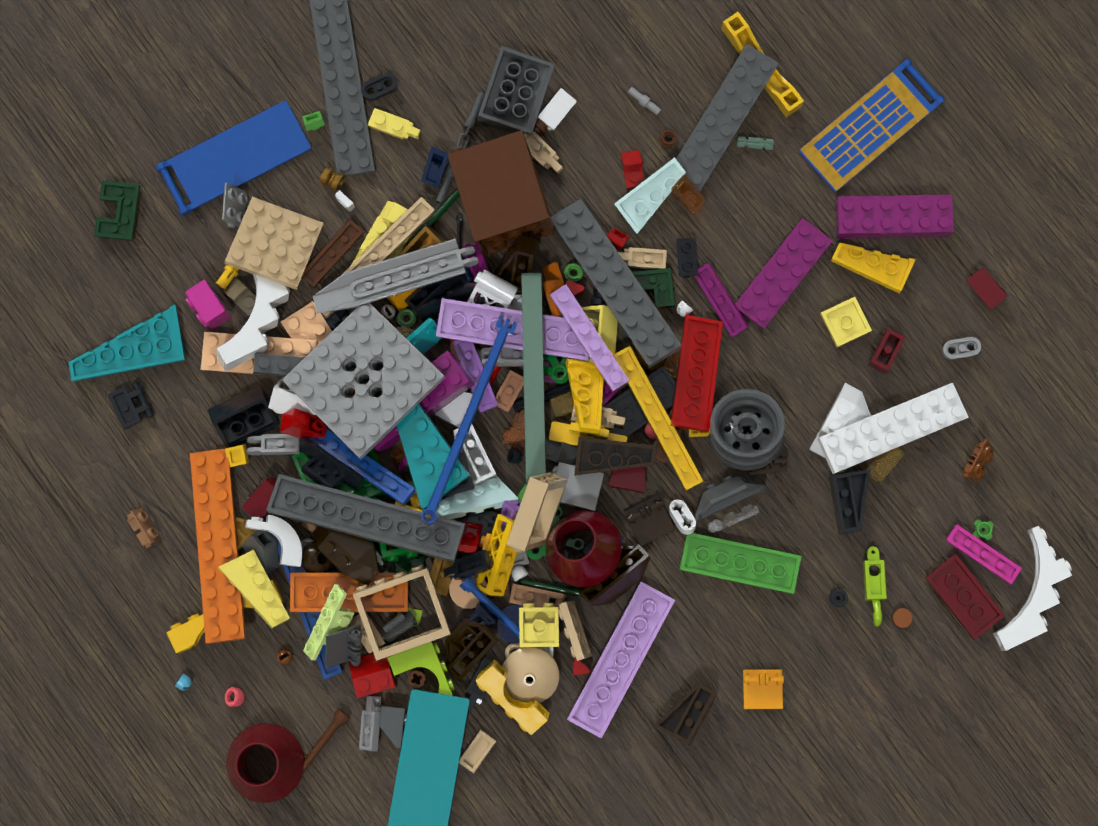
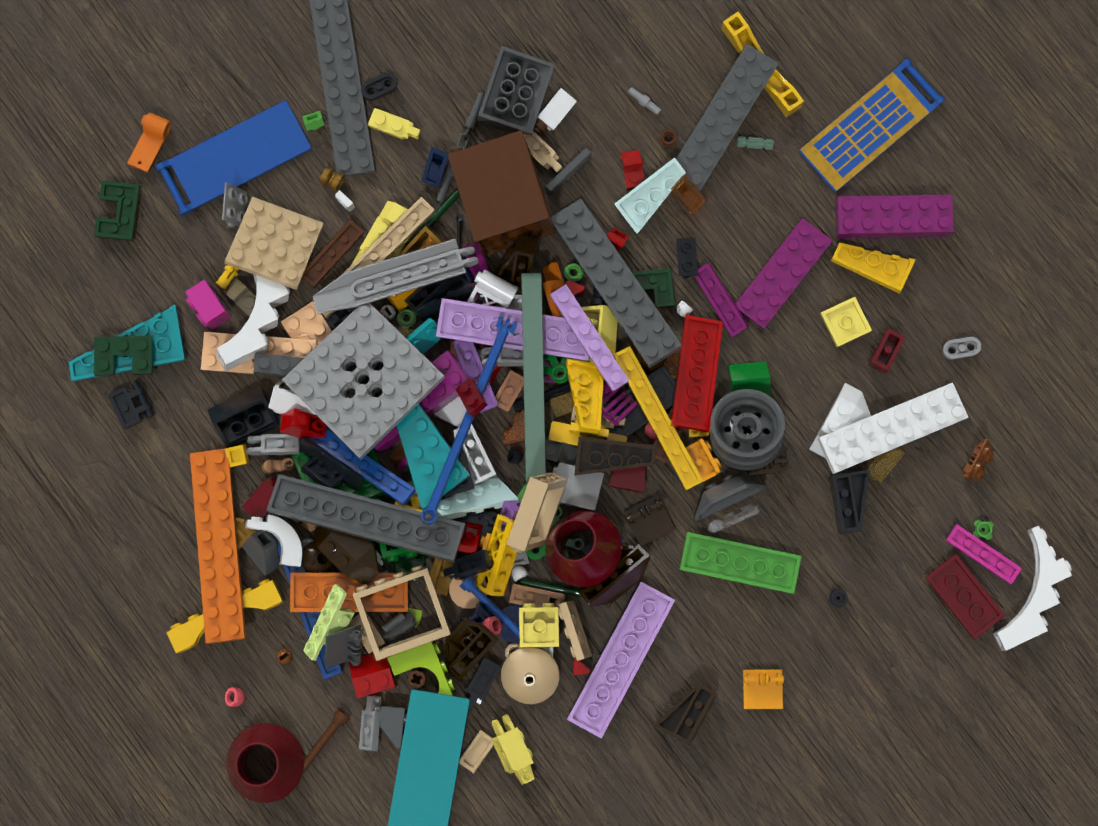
(110, 347): none -> dark green plate
(138, 520): medium nougat hinge -> none
(153, 136): none -> orange door
(183, 683): medium azure hinge -> none
(254, 585): light yellow wing -> none
(273, 466): none -> medium nougat piece
(471, 397): none -> dark red plate
(495, 628): none -> coral piece
(512, 750): none -> light yellow hinge
(528, 714): yellow arch -> none
(568, 171): none -> dark grey tile
(626, 401): none -> magenta tile
(644, 258): tan hinge -> none
(685, 515): white beam -> none
(703, 460): none -> light orange bracket
(750, 376): none -> green slope
(874, 585): lime piece -> none
(902, 618): dark orange tile -> none
(986, 288): dark red hinge -> none

